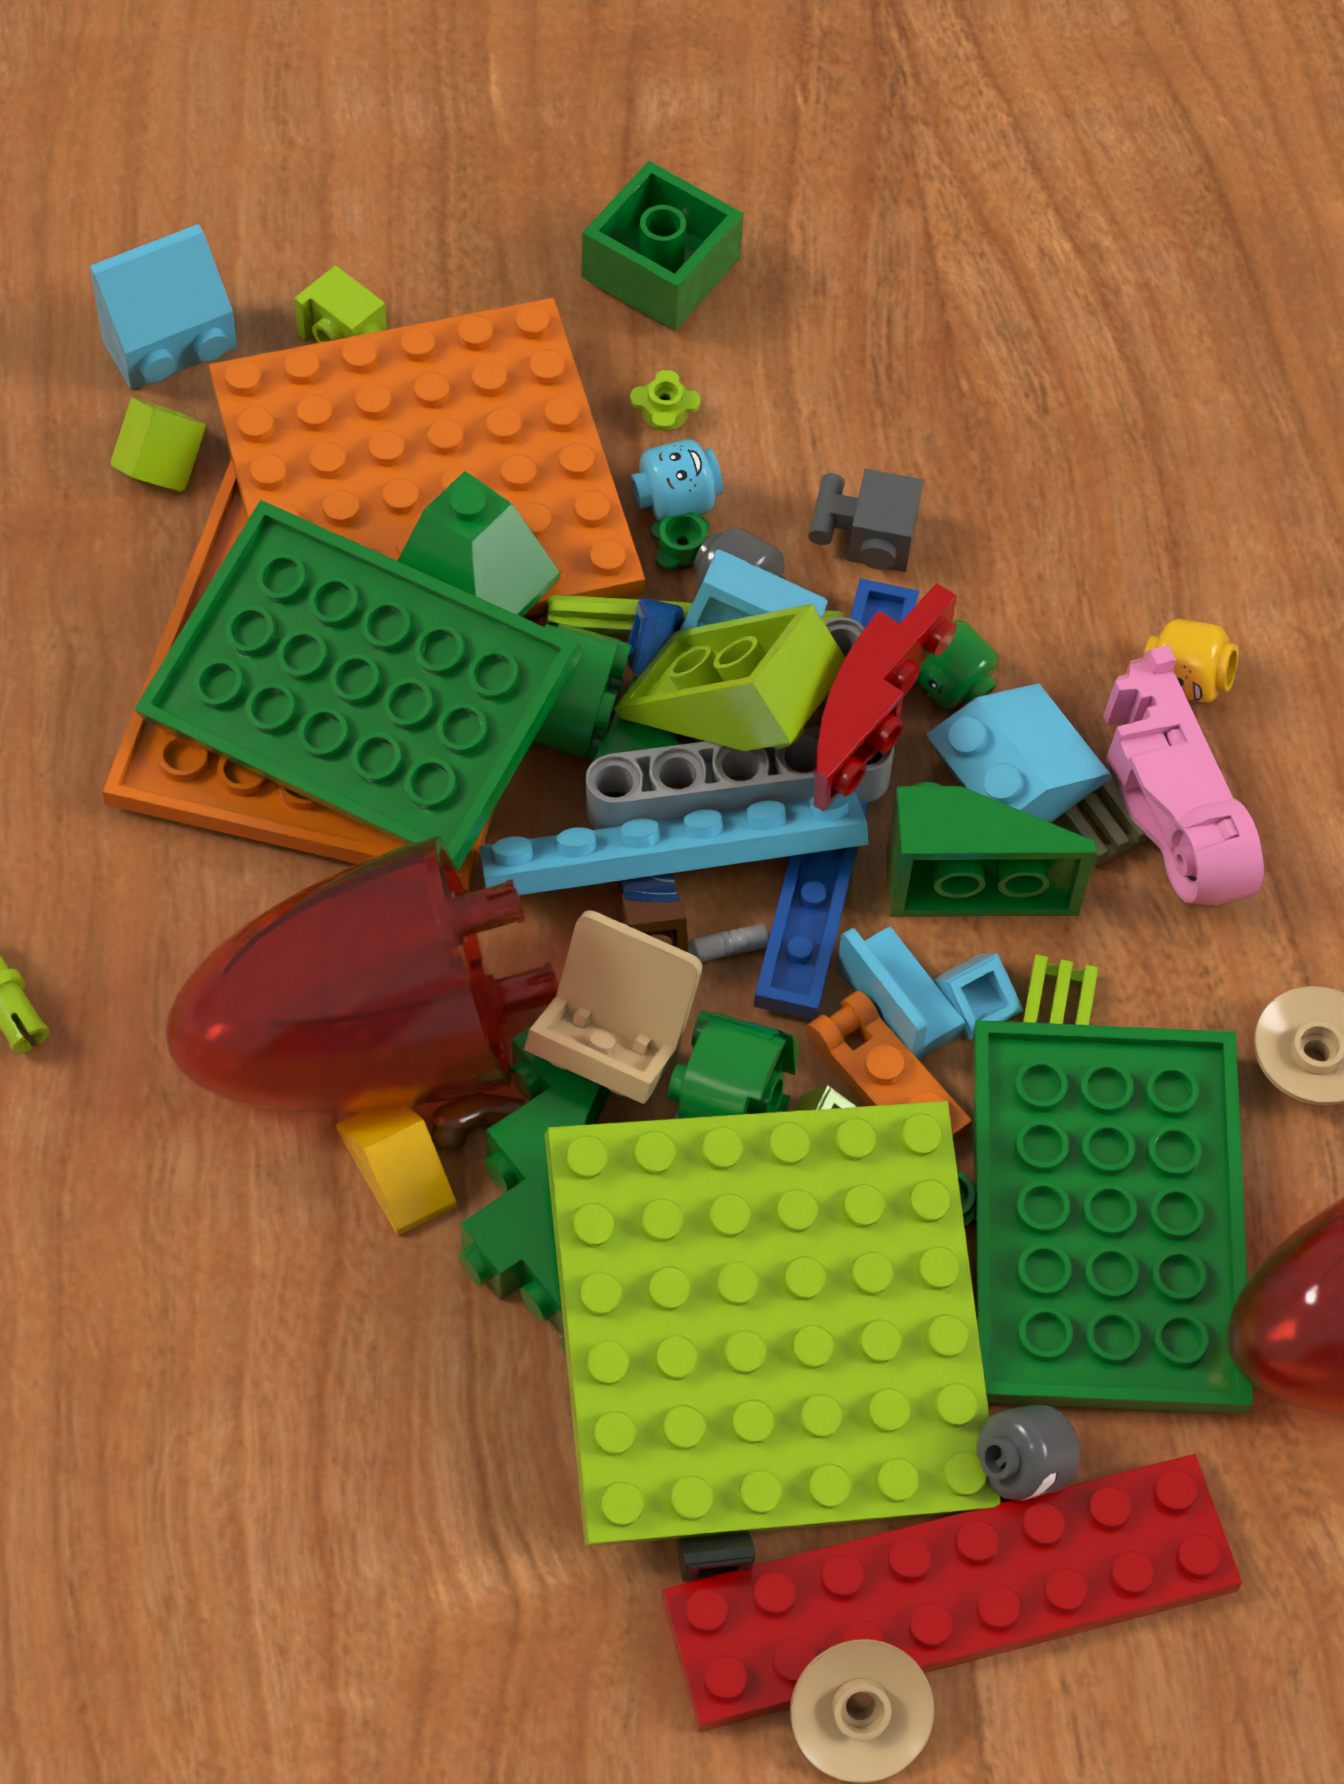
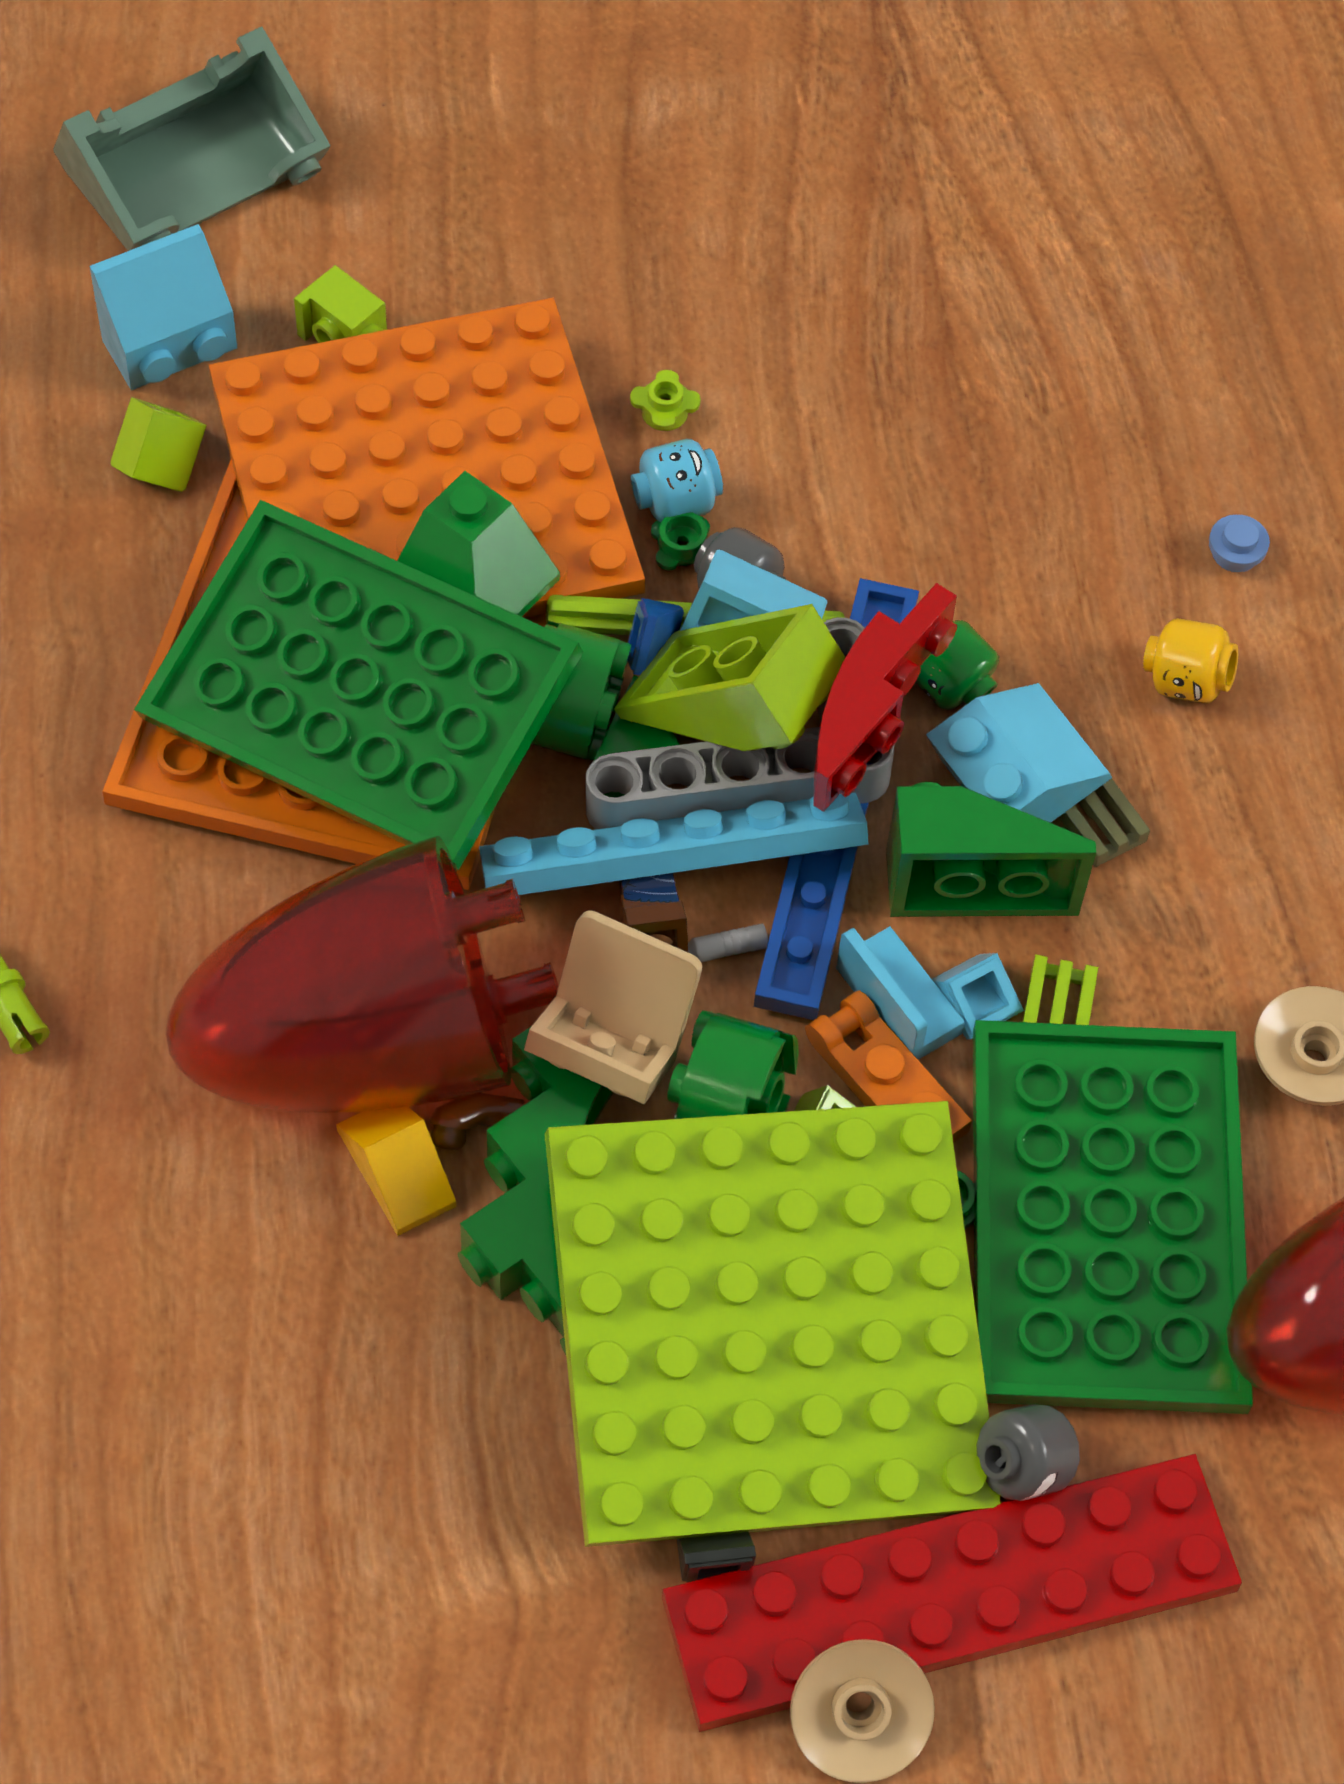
(194, 145): none -> sand green windscreen
(661, 245): green brick -> none
(879, 519): dark grey brick -> none
(1178, 788): bright pink piece -> none
(1238, 542): none -> medium blue plate

